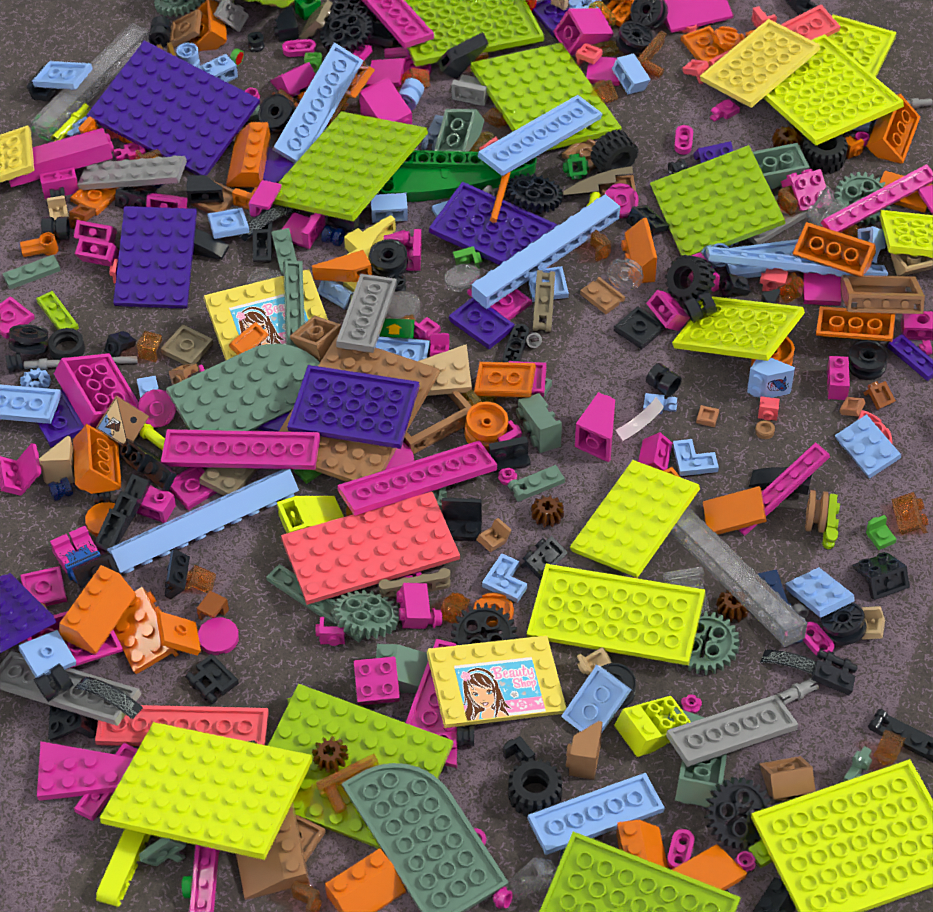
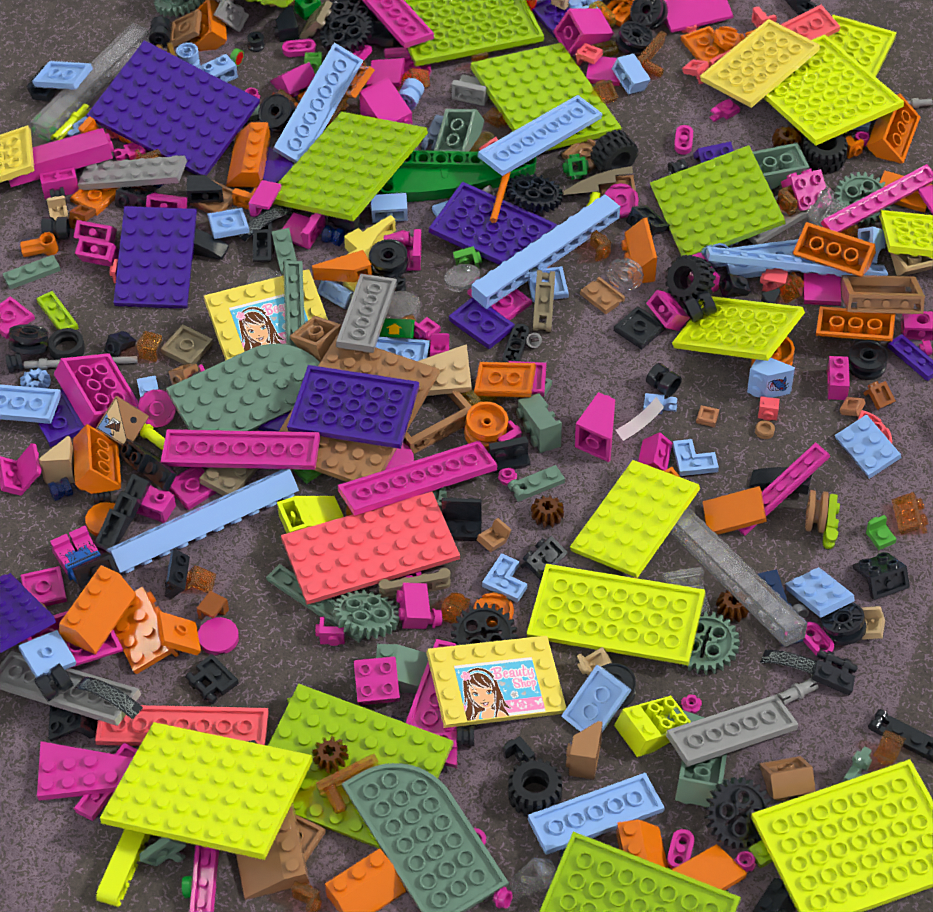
(248, 339): orange tile -> none
(459, 57): black slope -> none

